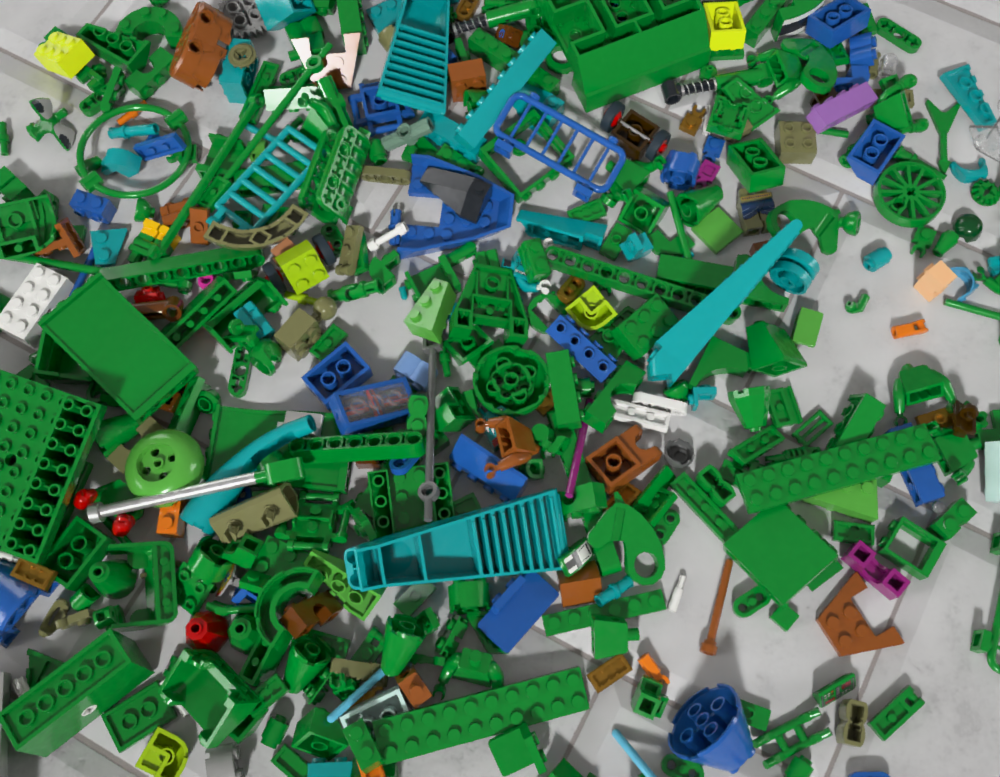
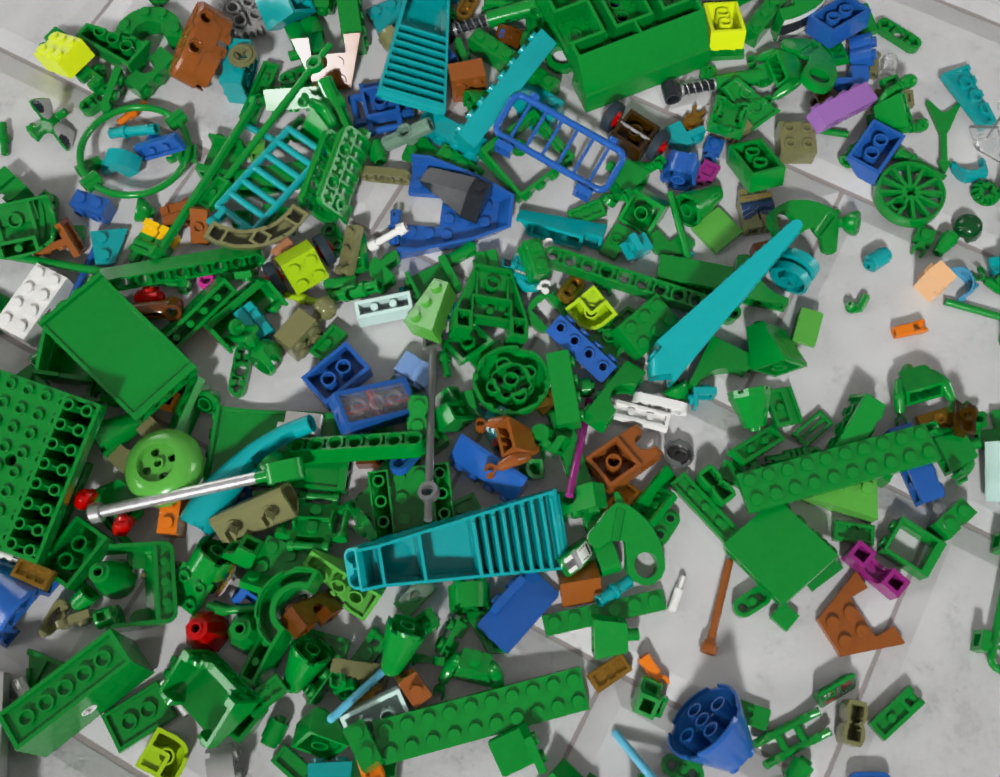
(337, 283): none -> green bar
(383, 309): none -> light aqua brick
(683, 140): none -> teal brick

